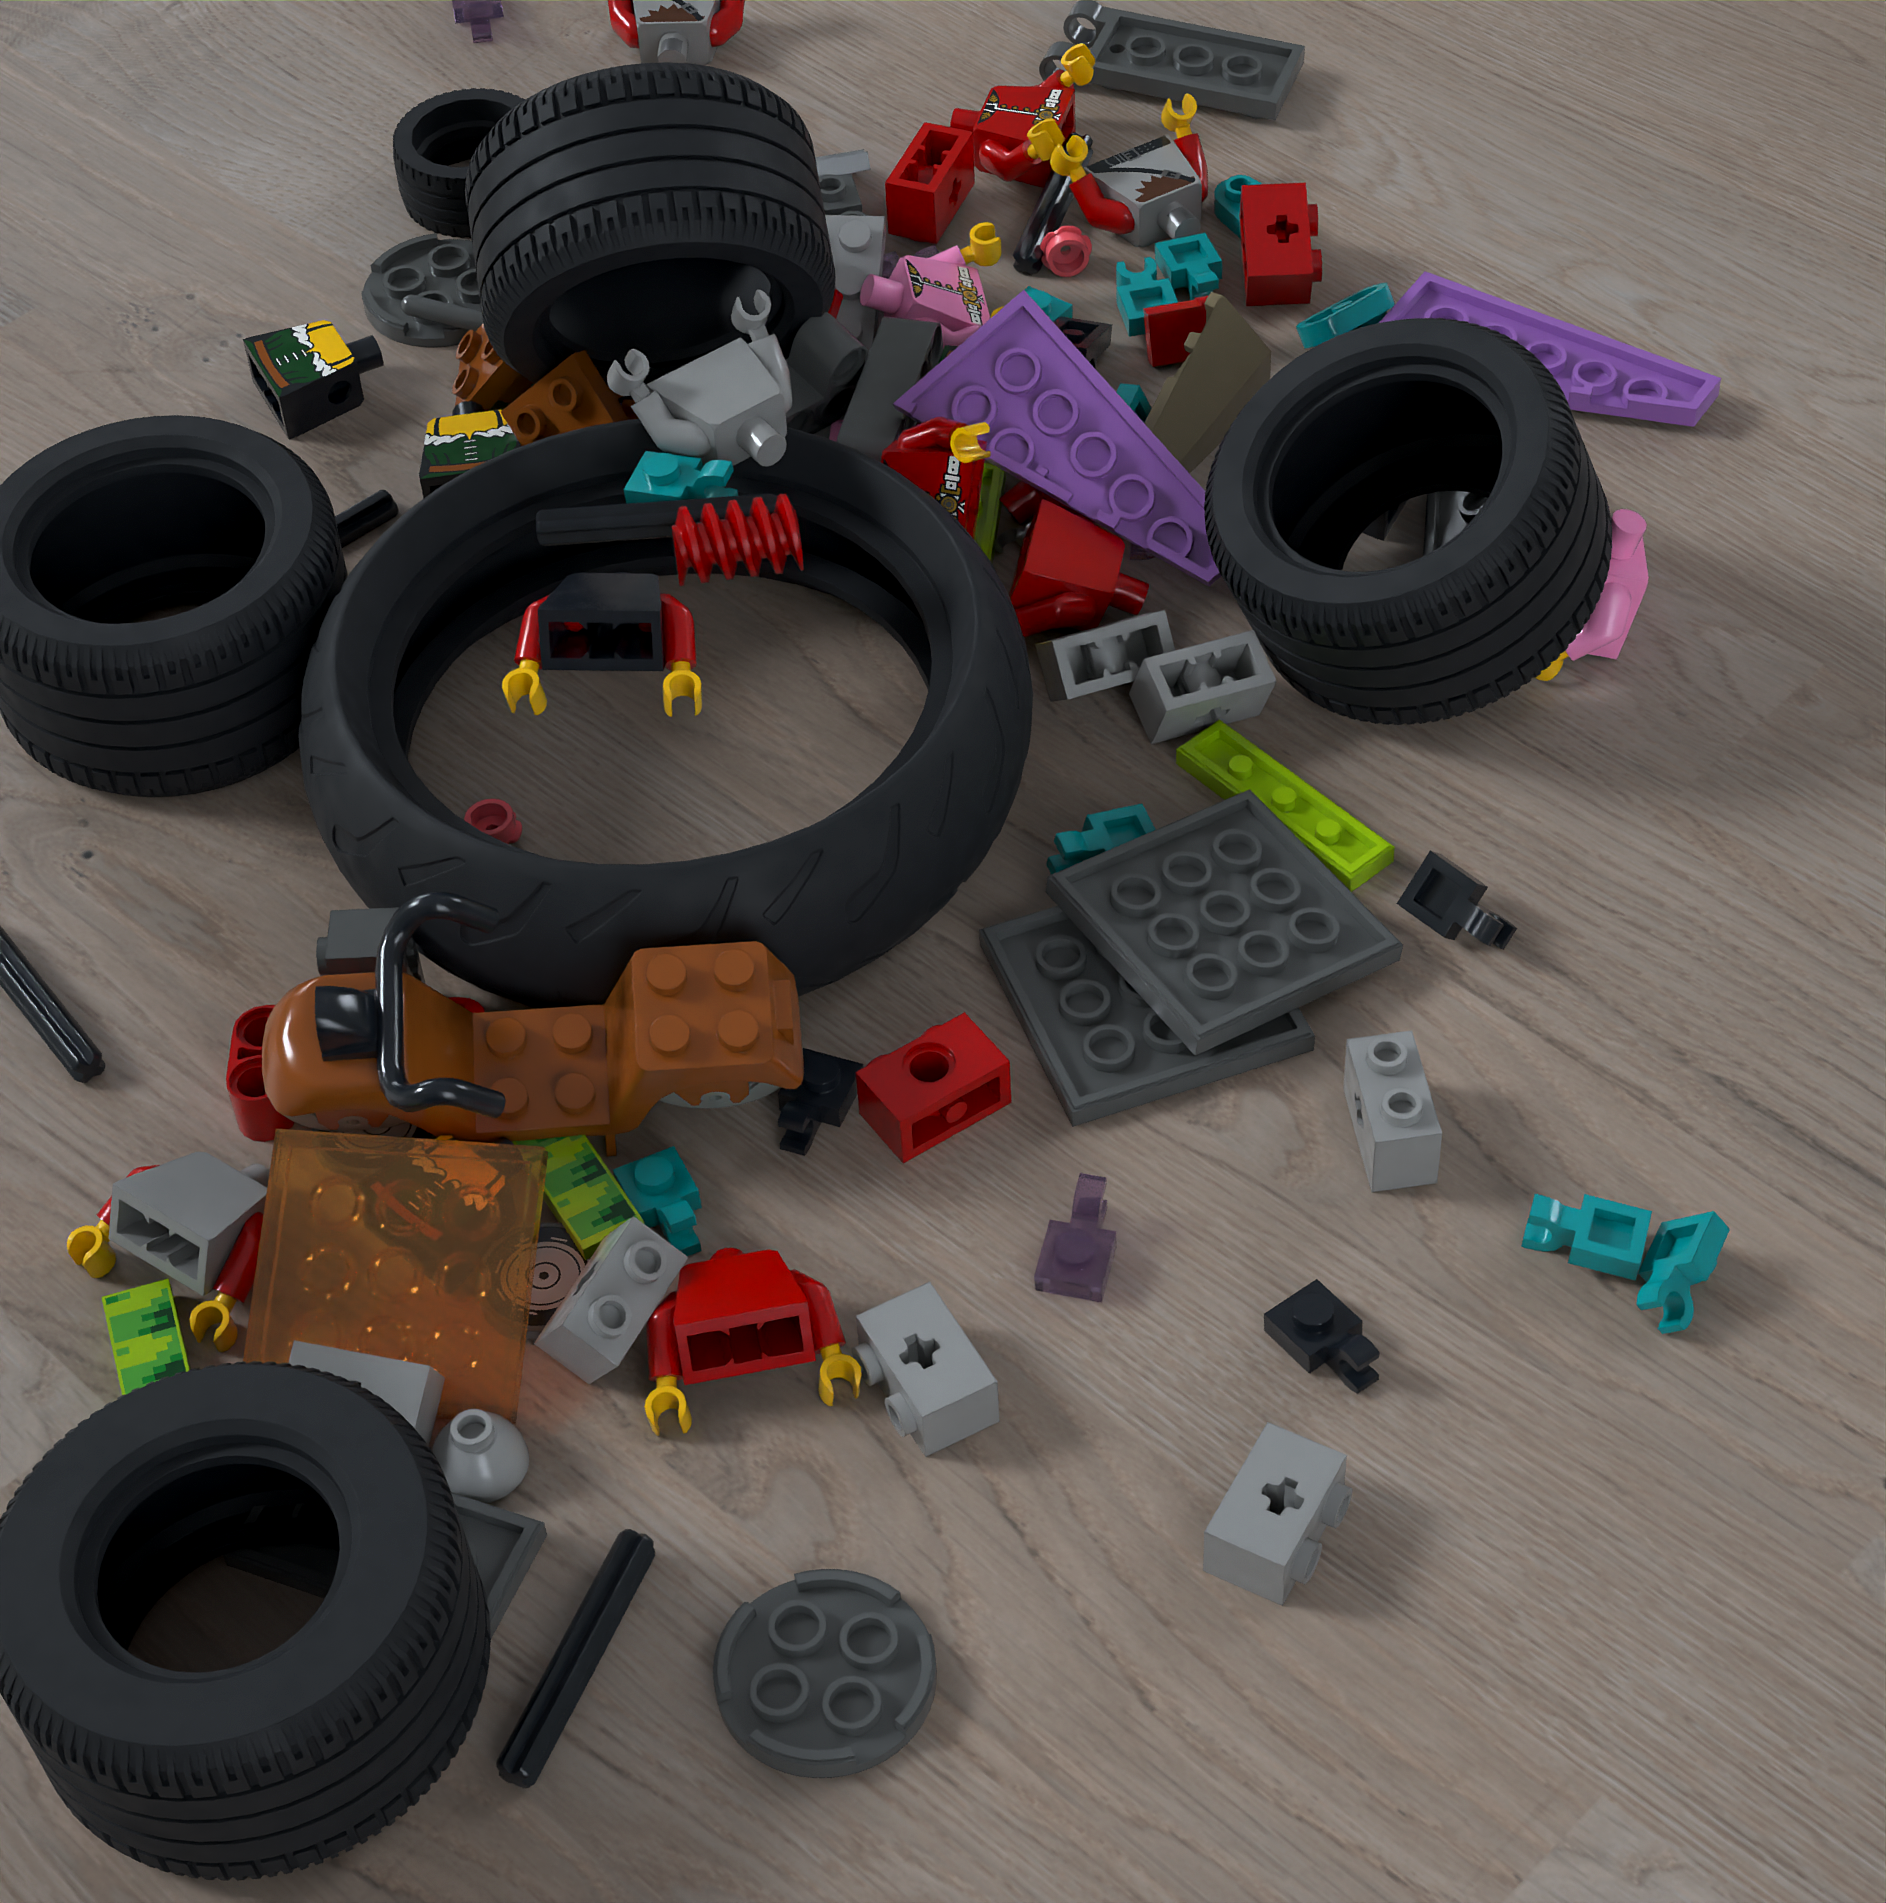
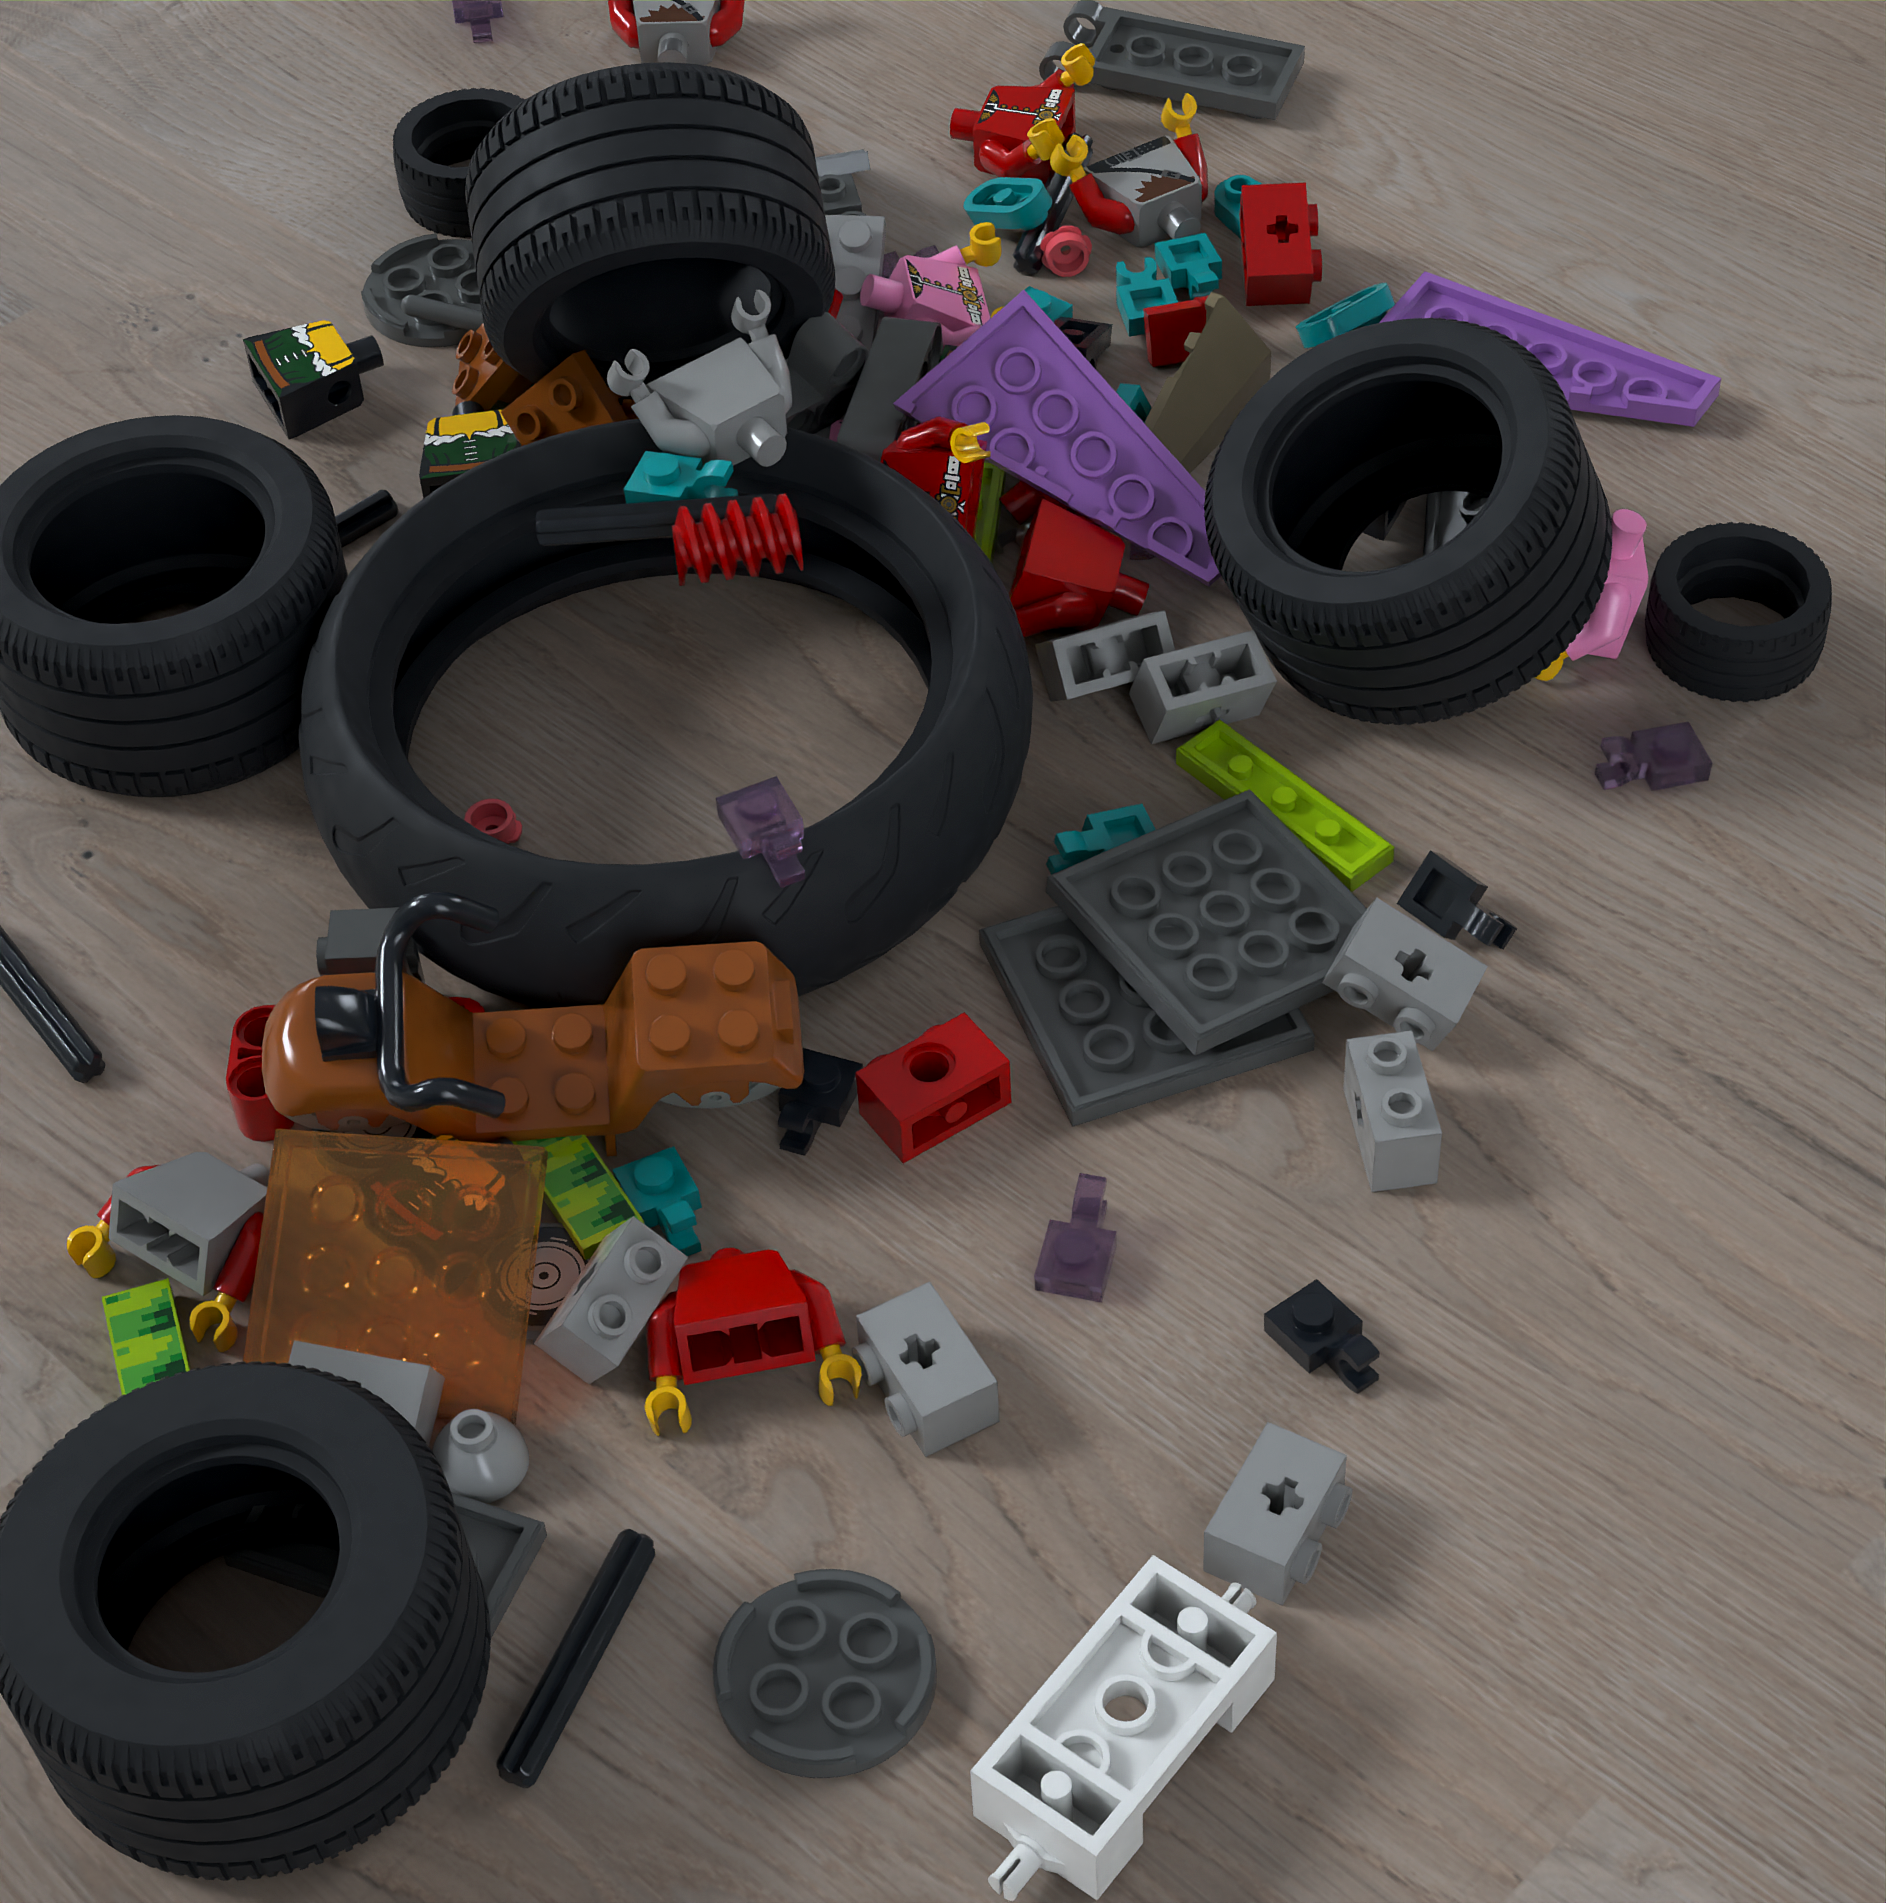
(606, 626): black torso -> none
(768, 823): none -> clear purple plate
(930, 183): red brick -> none
(1009, 203): none -> teal plate
(1076, 1781): none -> white brick
(1404, 974): none -> light grey brick
(1600, 1233): teal plate -> none
(1661, 755): none -> clear purple plate
(1679, 1257): teal plate -> none
(1728, 658): none -> black tyre

